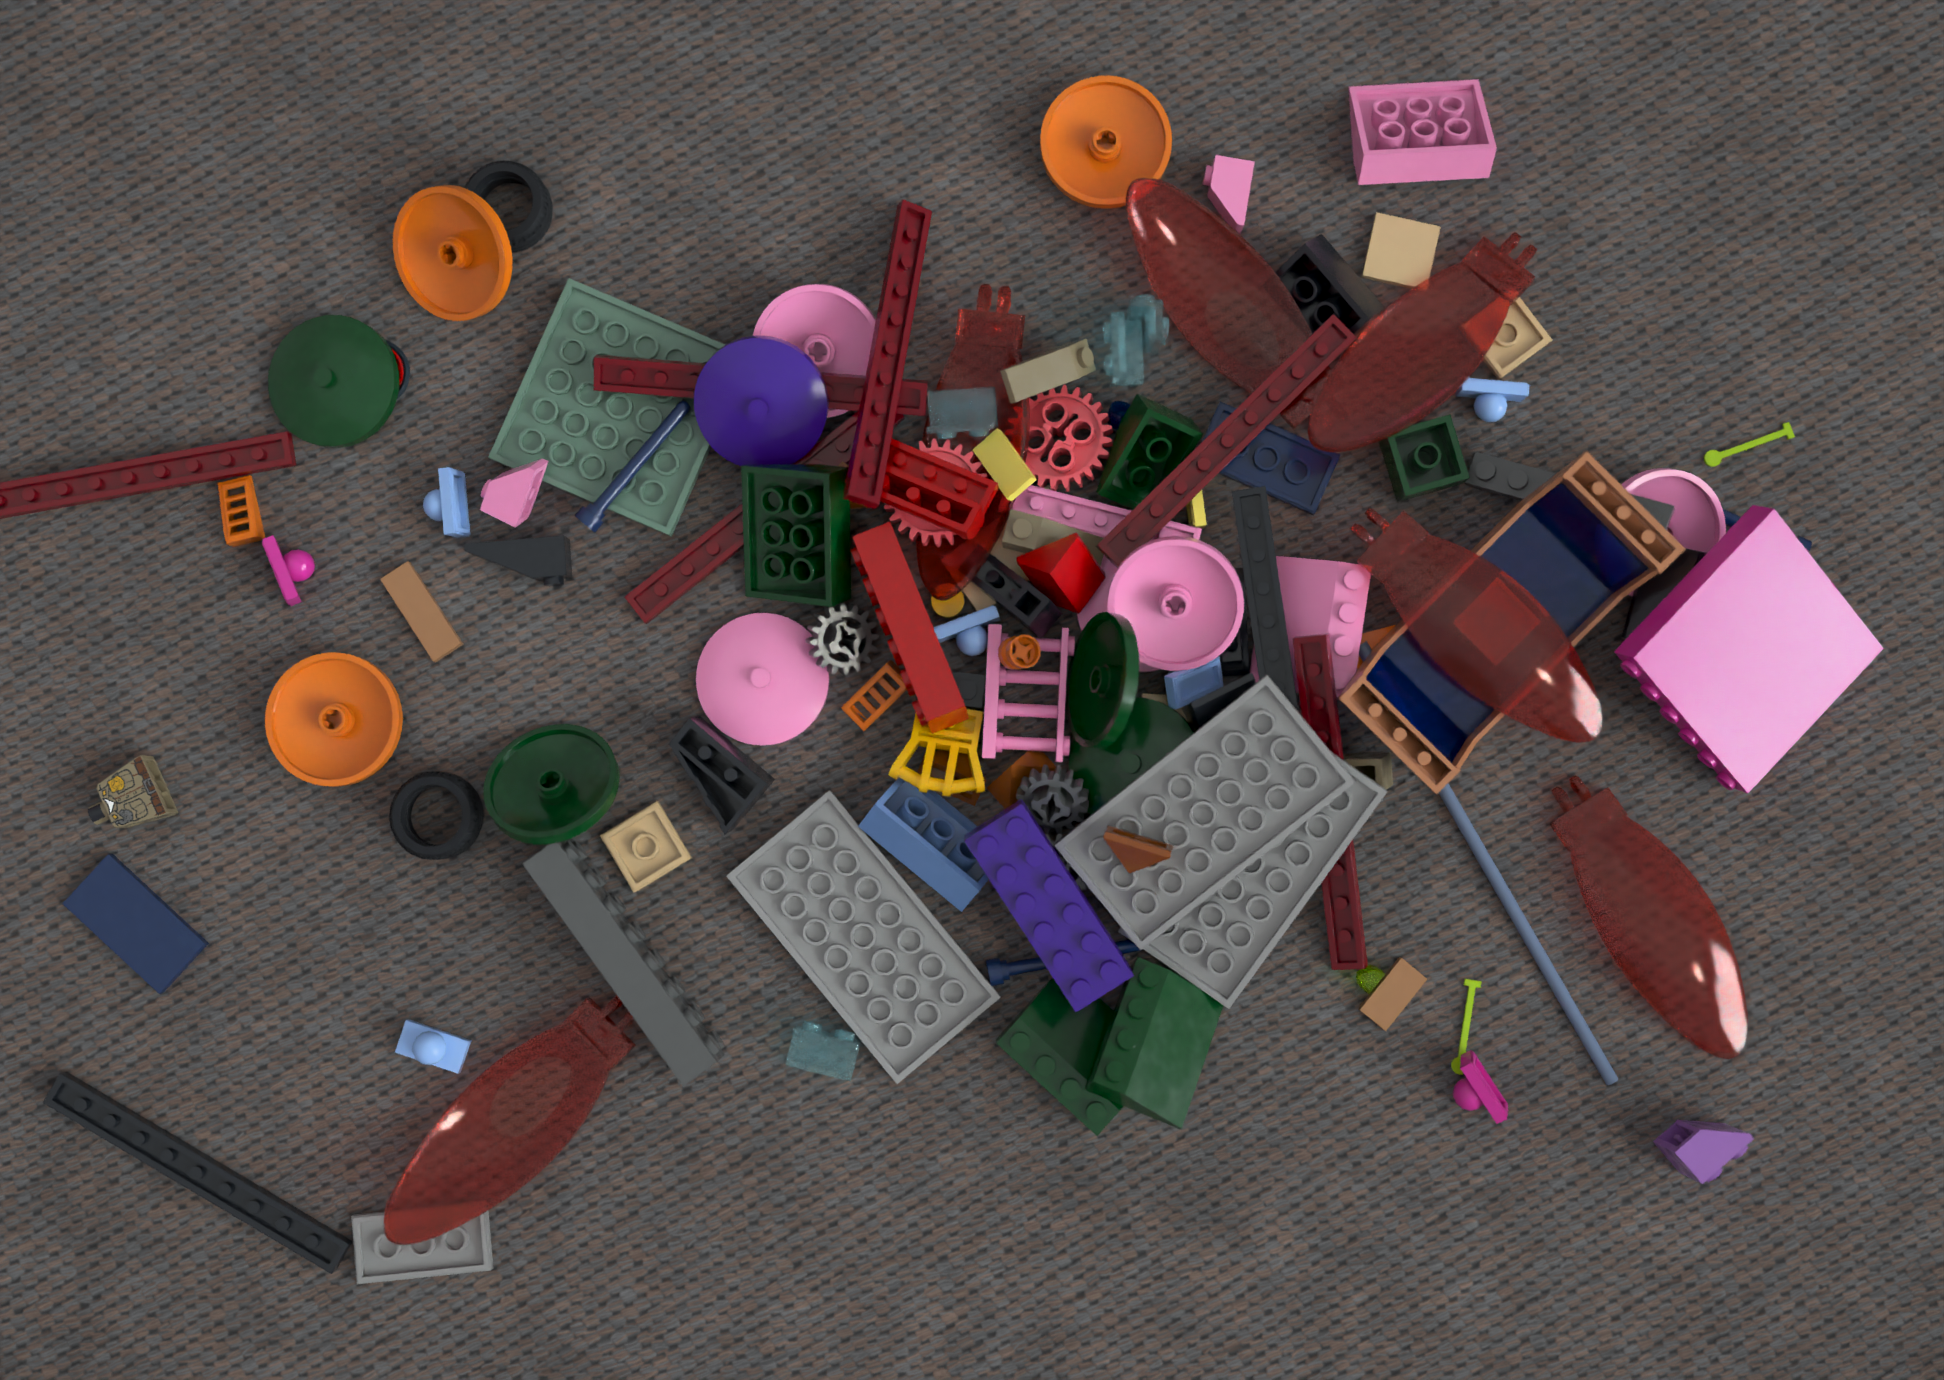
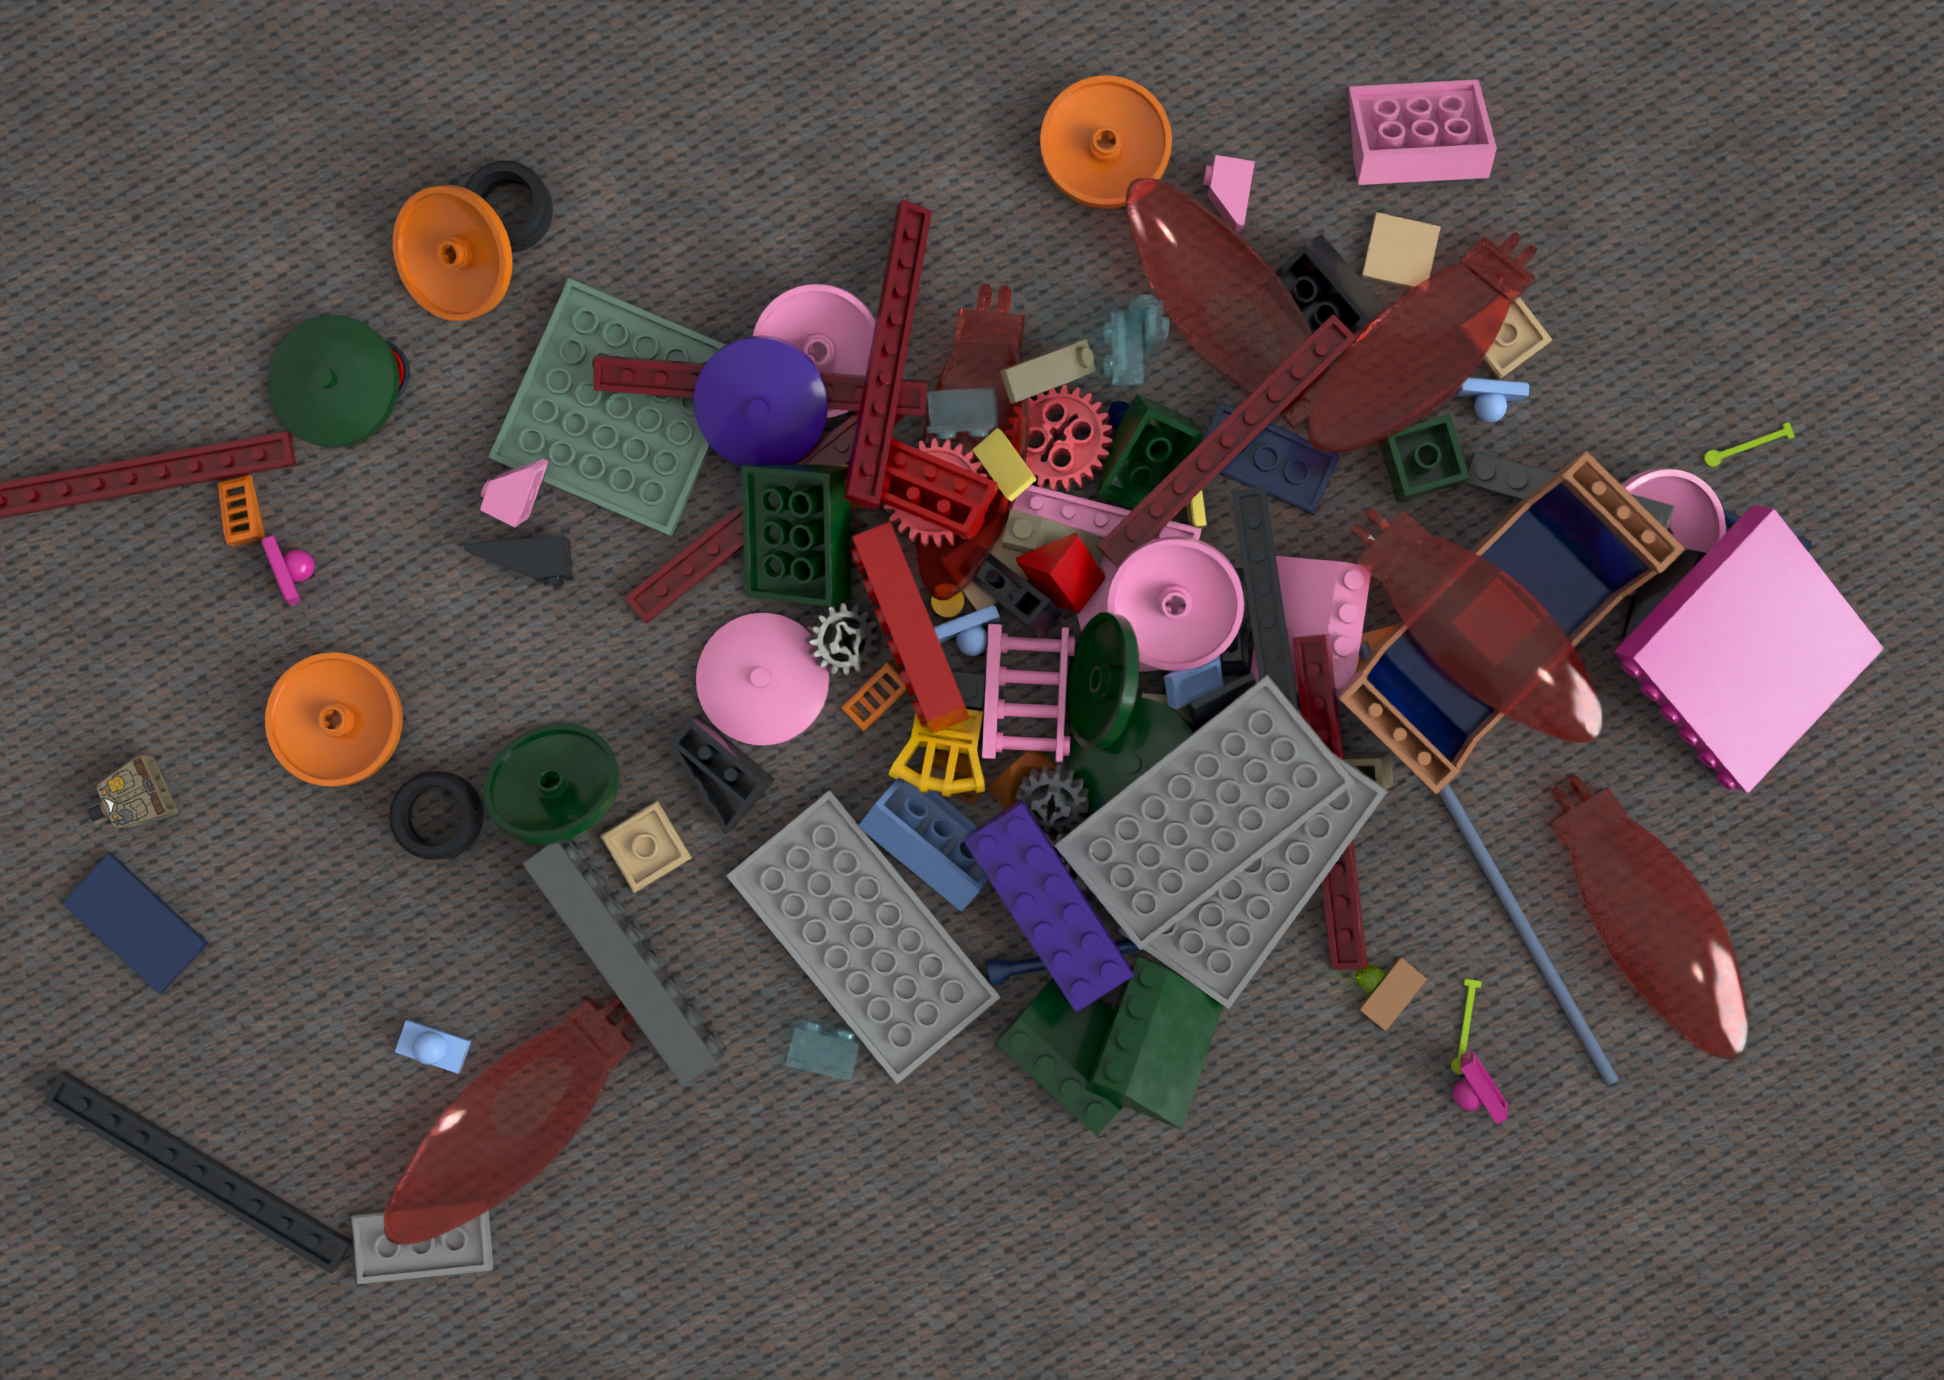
(421, 611): medium nougat tile -> none
(449, 503): light blue tile -> none
(593, 514): dark blue piece -> none
(1026, 649): orange wheel -> none
(1136, 850): dark orange slope -> none
(1702, 1147): medium lavender slope -> none

